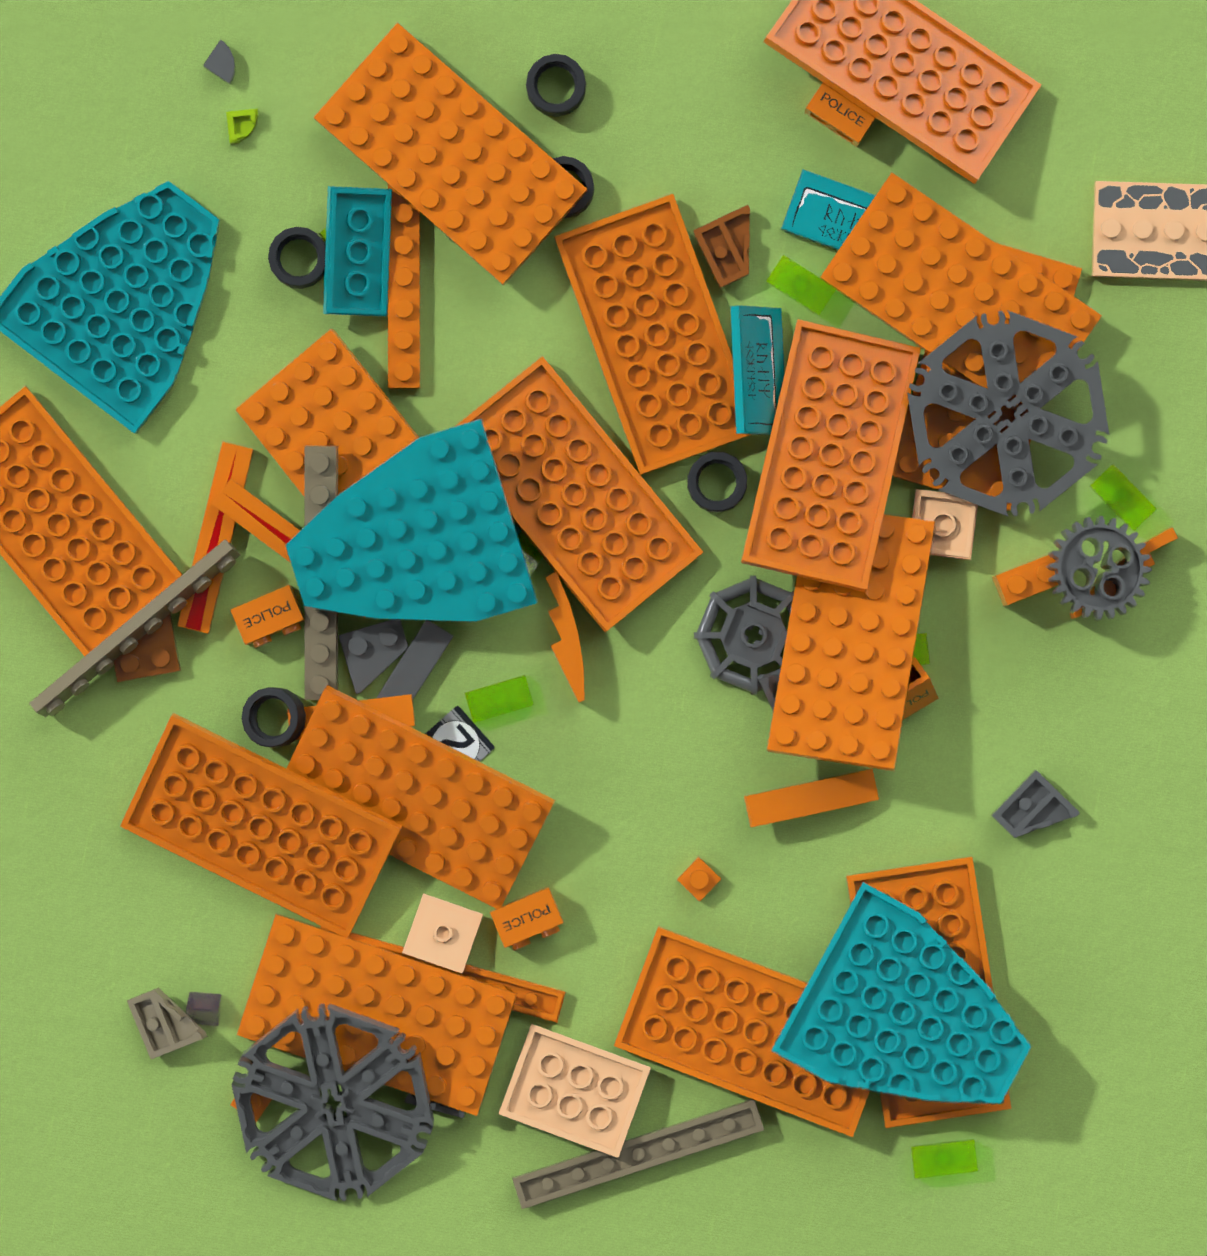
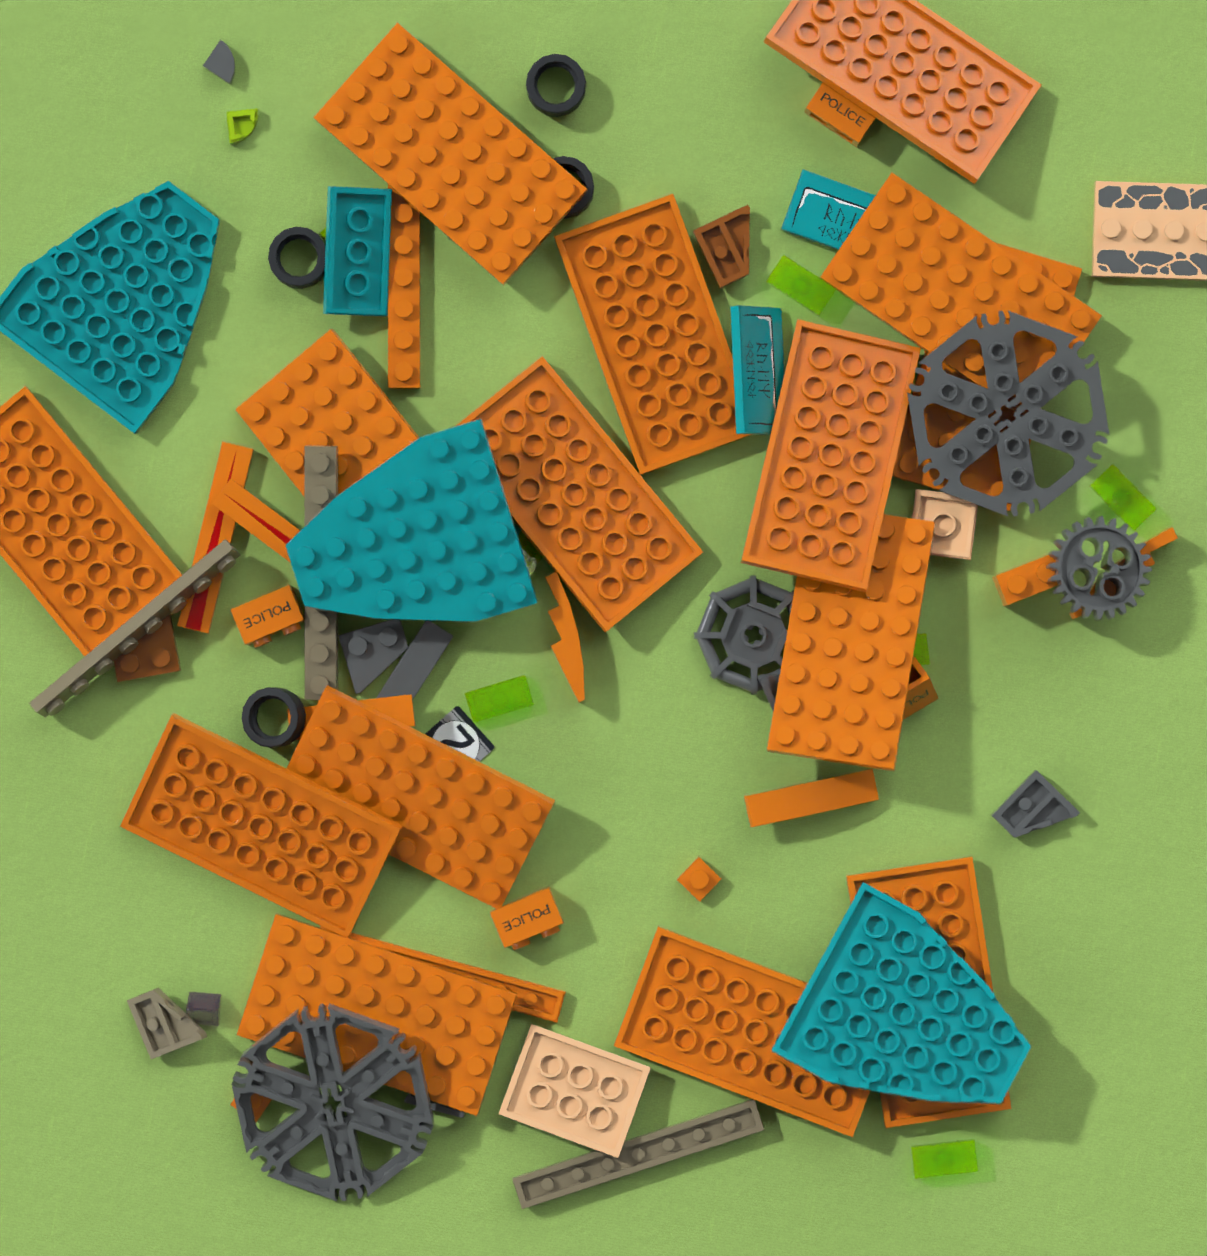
(442, 934): light nougat plate -> none
(717, 458): black tyre -> none

